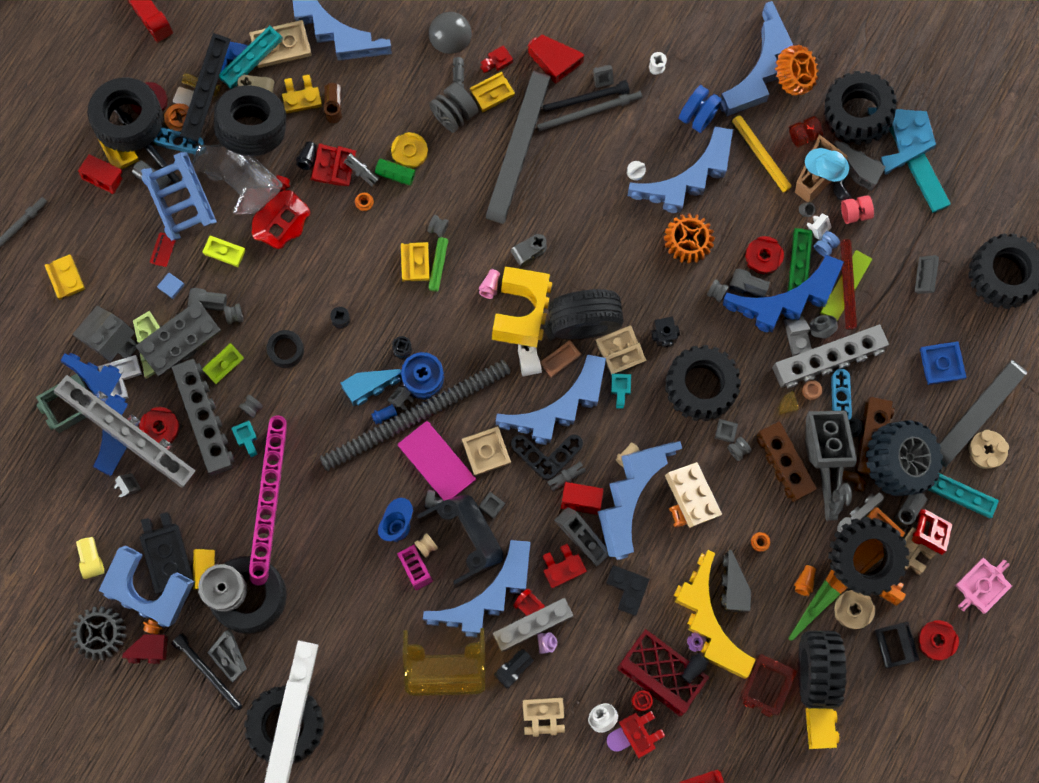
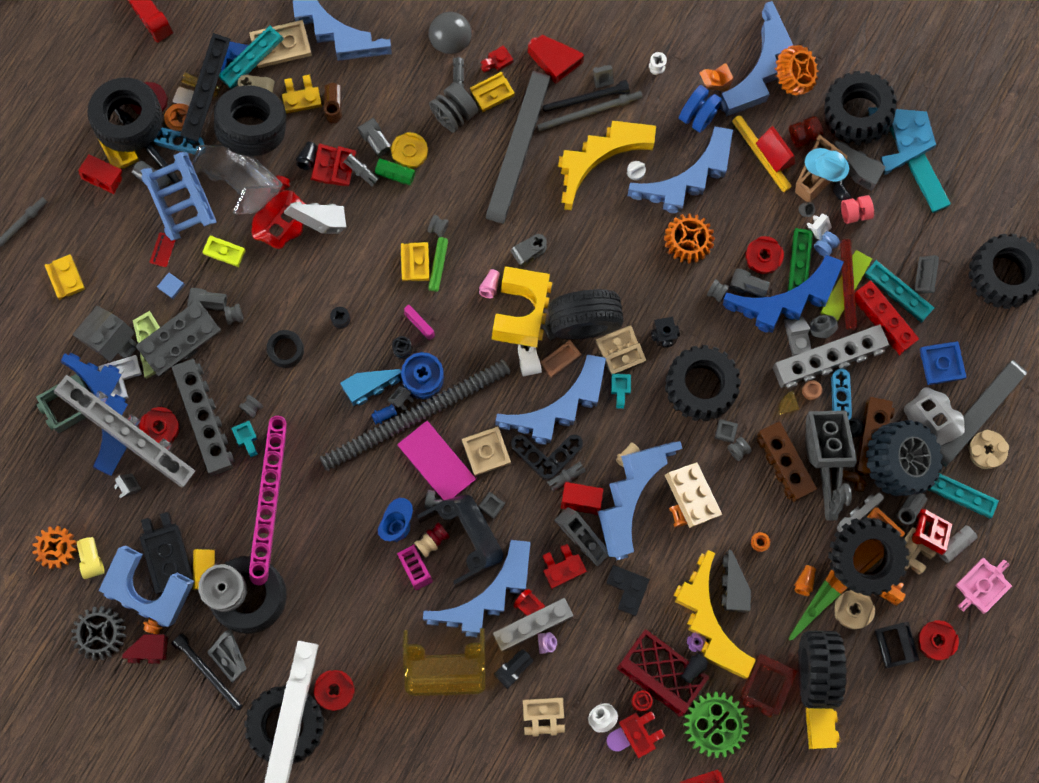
(61, 543): none -> orange gear
(223, 363): lime plate -> none
(322, 218): none -> slope
(322, 690): none -> red plate
(364, 196): orange plate -> none
(372, 133): none -> dark grey piece
(416, 319): none -> dark pink tile
(438, 534): none -> dark red wheel
(618, 139): none -> yellow arch
(717, 79): none -> orange slope
(728, 738): none -> bright green gear
(775, 150): none -> red slope
(881, 312): none -> red brick
(898, 291): none -> teal tile
(946, 432): none -> light grey piece
(958, 543): none -> light grey axle

